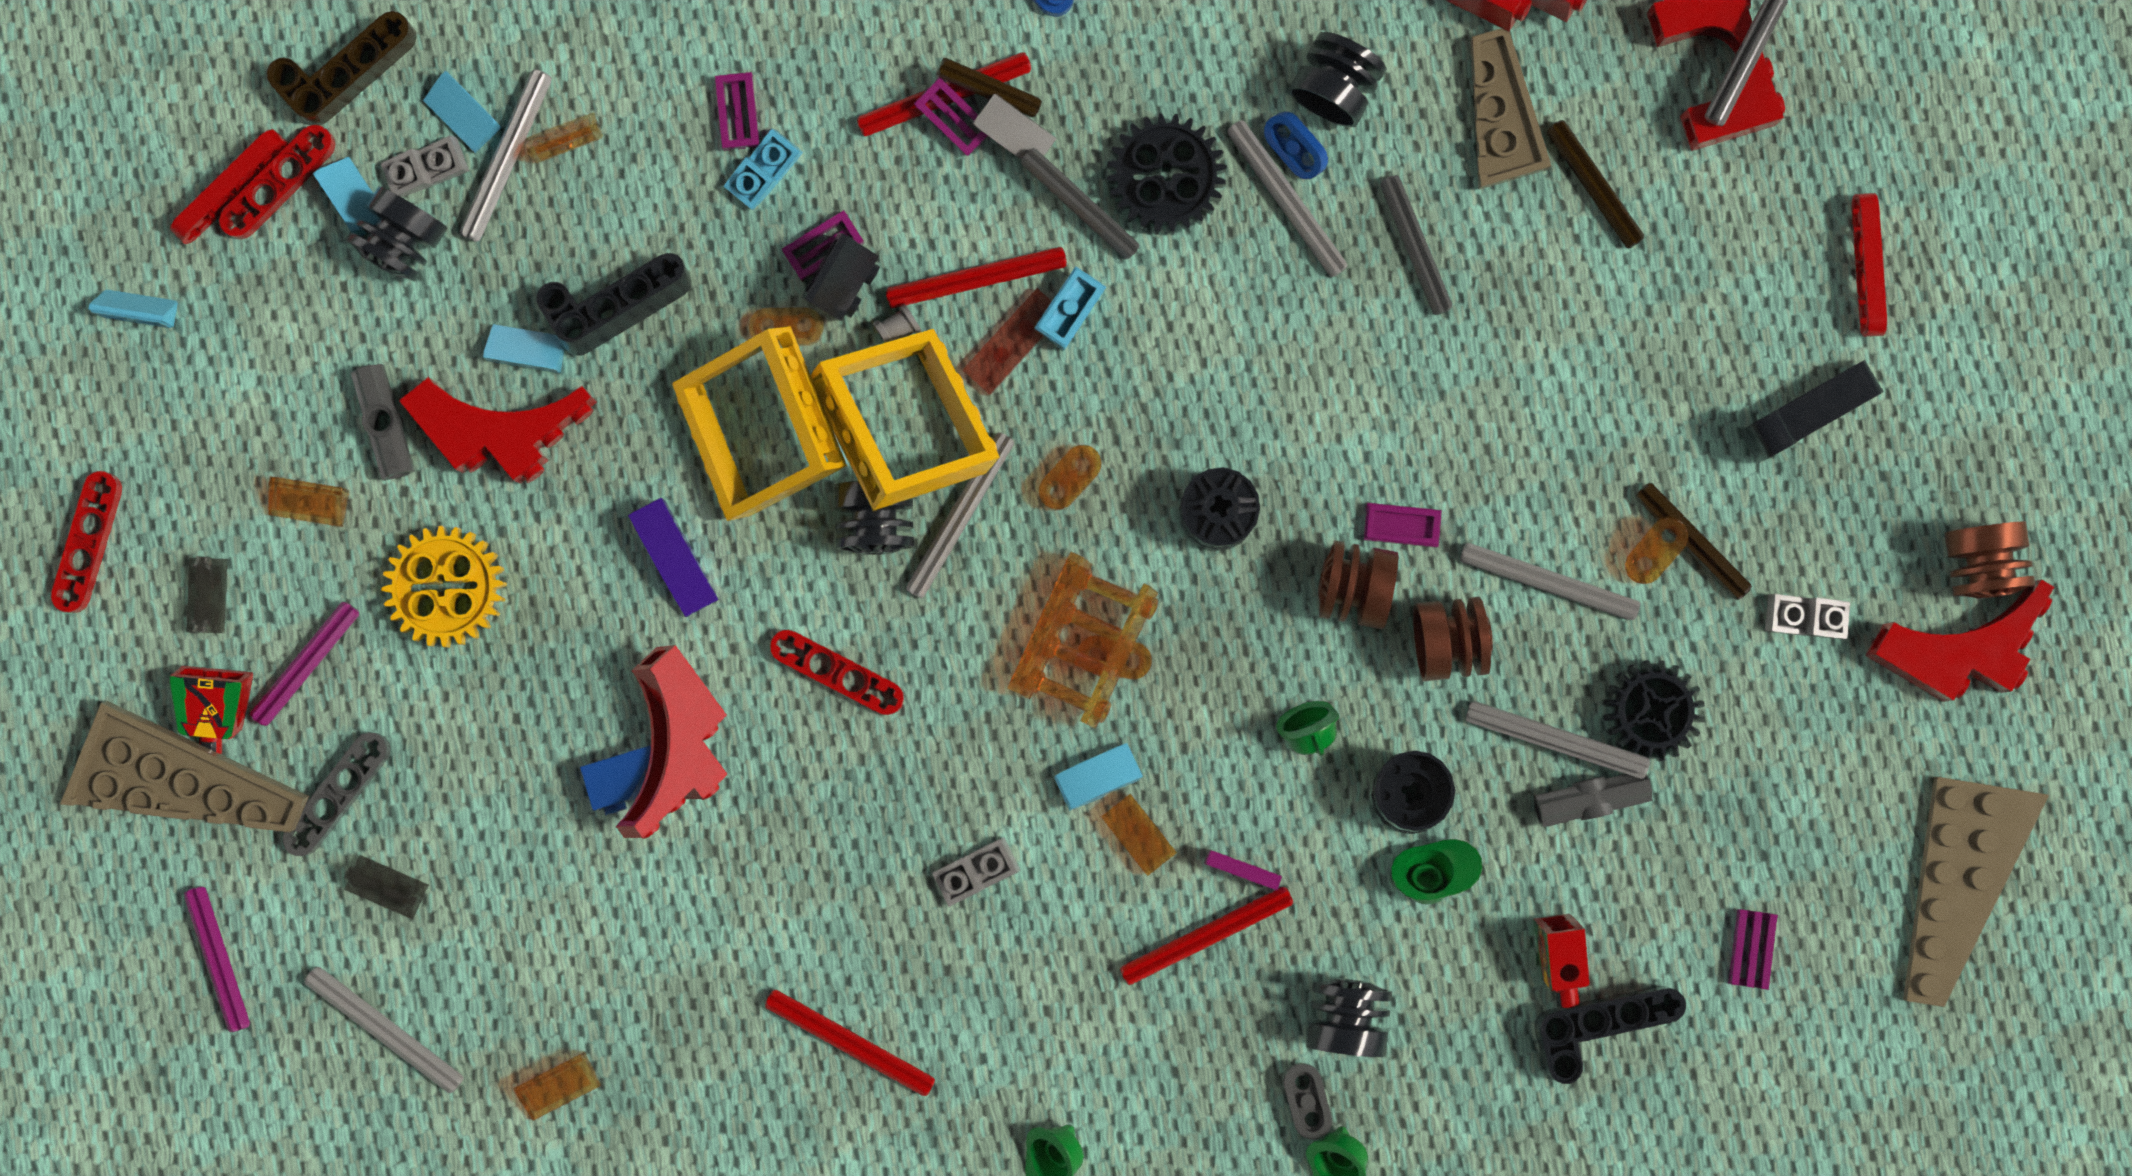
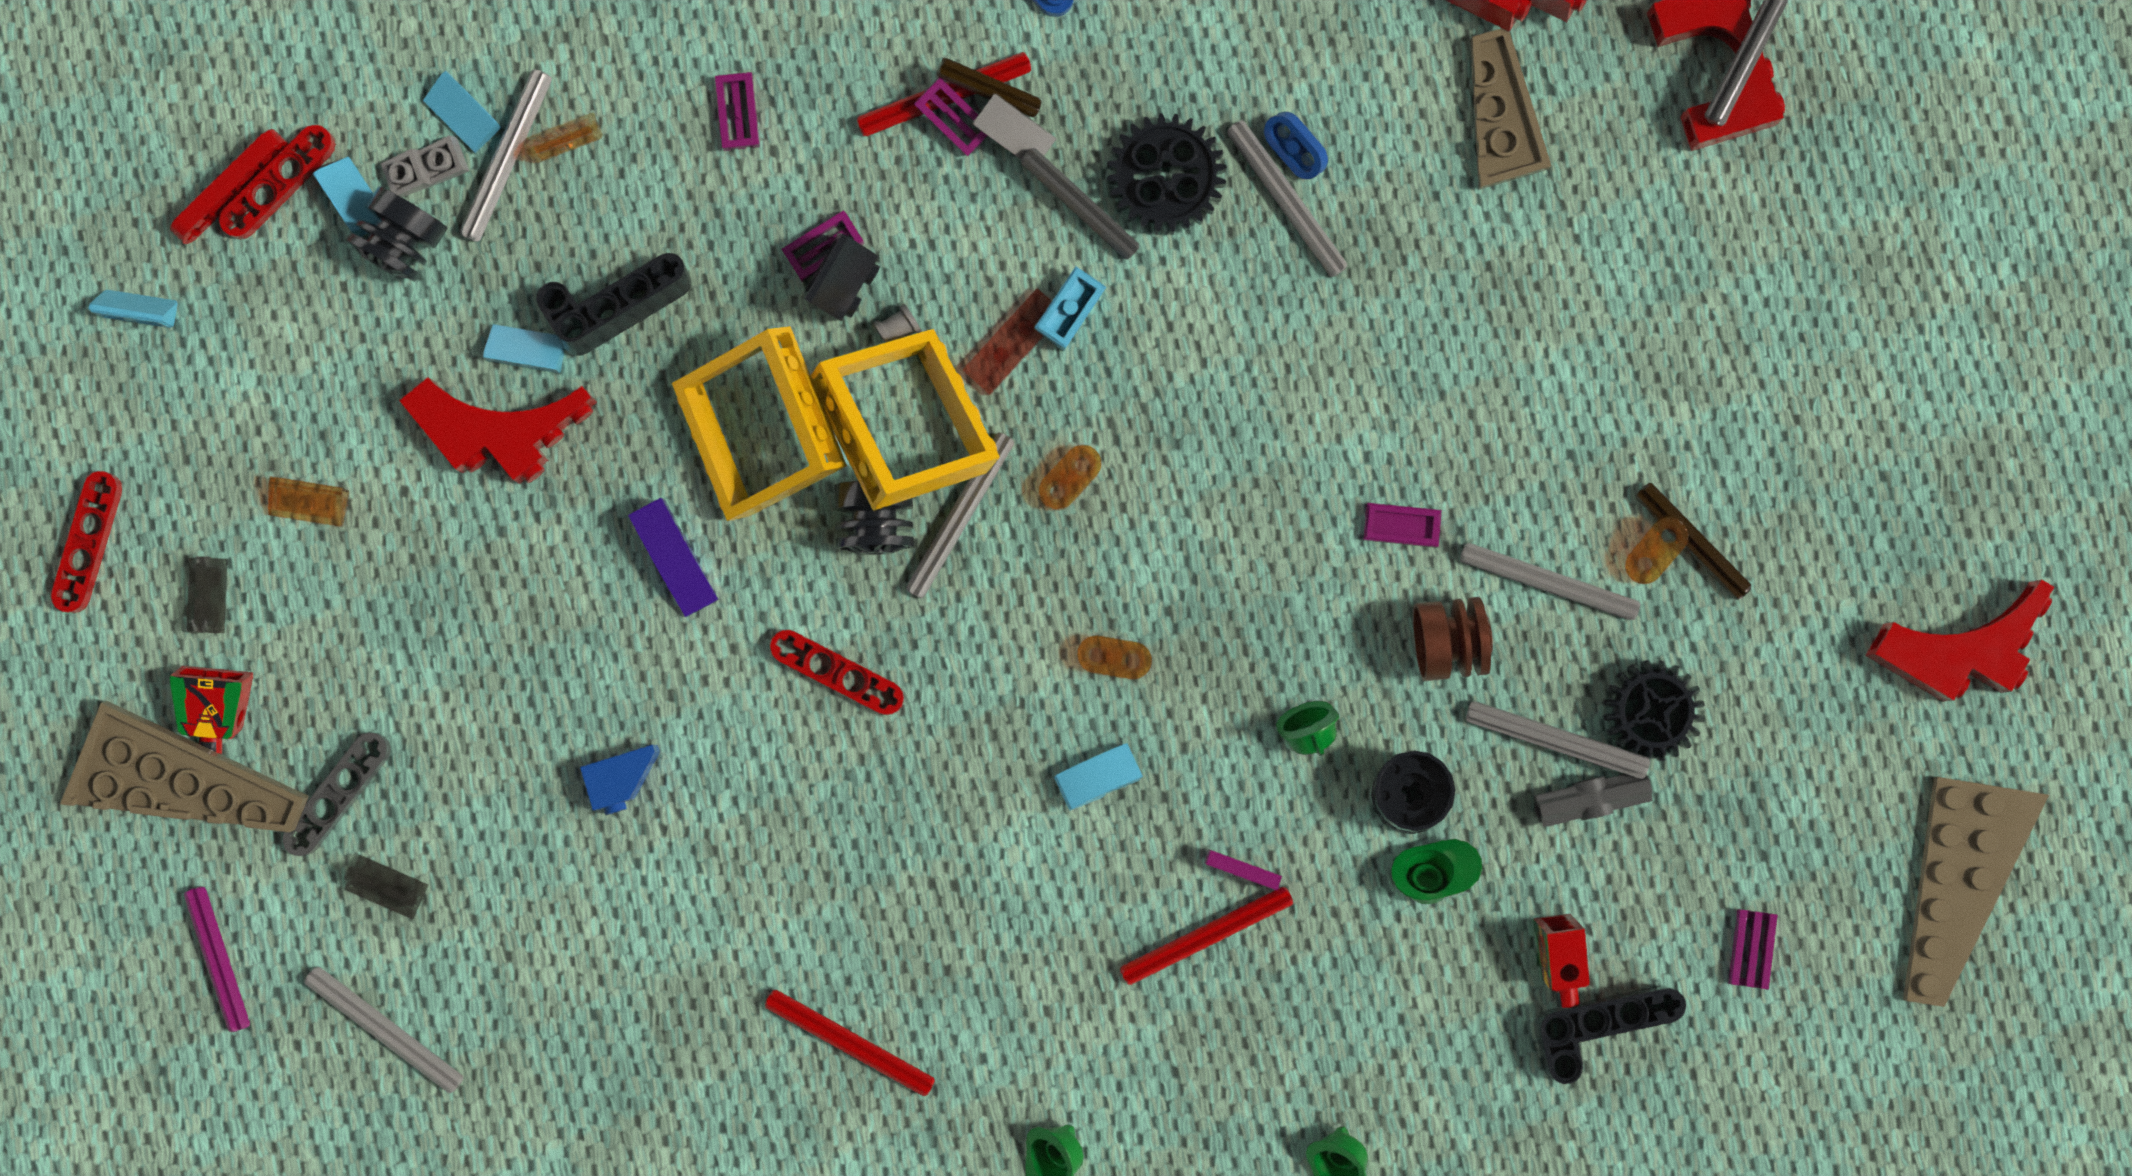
(304, 663): magenta axle -> none
(344, 62): dark brown beam -> none
(376, 399): dark grey piece -> none
(444, 619): yellow gear -> none
(557, 1086): clear orange slope -> none
(680, 720): arch -> none
(763, 169): medium azure slope -> none
(790, 317): clear orange plate -> none
(976, 277): red axle -> none
(976, 871): light grey slope -> none
(1047, 644): clear orange fence -> none
(1138, 834): clear orange plate -> none
(1208, 528): black wheel -> none
(1307, 1100): dark grey plate -> none
(1337, 79): black wheel -> none
(1349, 1018): black wheel -> none
(1358, 584): copper wheel -> none
(1416, 245): dark grey axle -> none
(1595, 184): dark brown axle -> none
(1807, 616): light grey slope -> none
(1811, 411): black beam -> none
(1869, 264): red beam -> none
(1990, 559): copper wheel -> none

